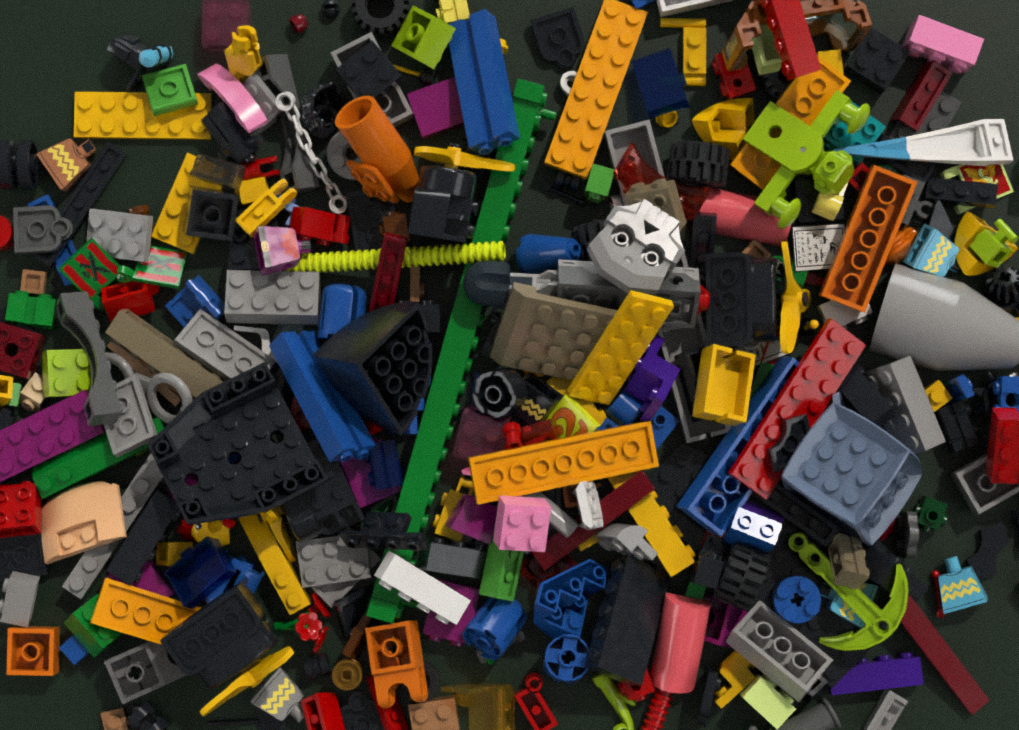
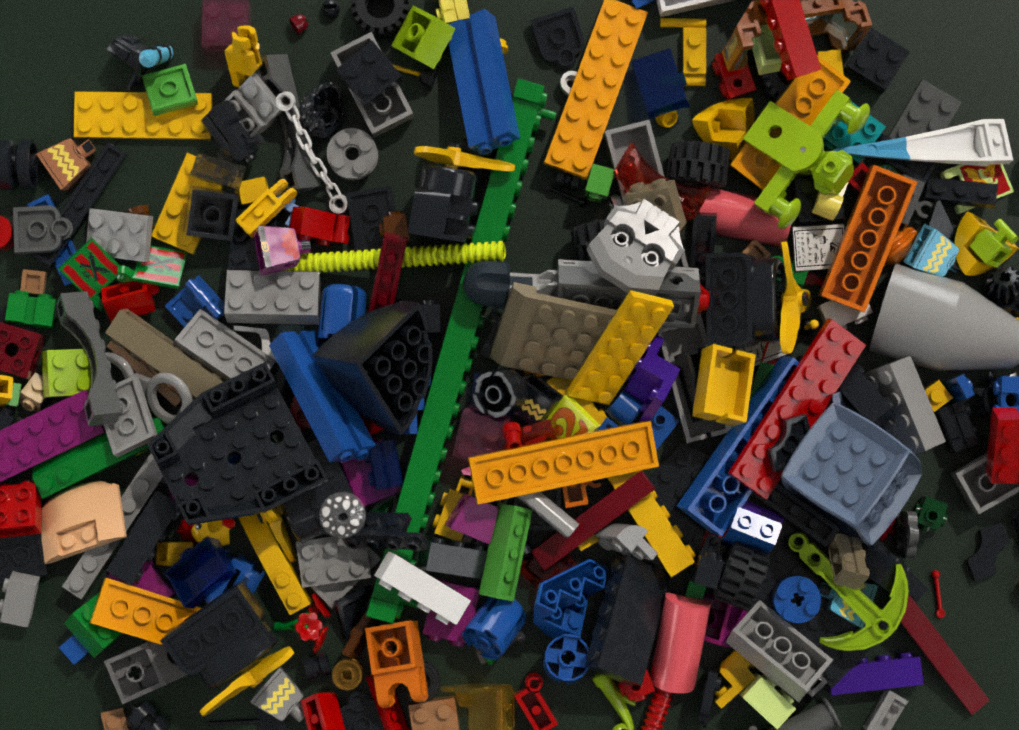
(33, 650): orange brick -> none
(234, 95): bright pink slope -> none
(254, 169): red hinge -> none
(342, 503): none -> clear dish
(386, 159): orange piece -> none
(416, 289): medium nougat plate -> none
(437, 108): magenta brick -> none
(522, 523): bright pink brick -> none
(541, 252): blue cone -> none
(588, 505): white slope -> none
(921, 95): dark red panel -> none
(943, 44): bright pink brick -> none
(960, 587): medium azure torso -> none

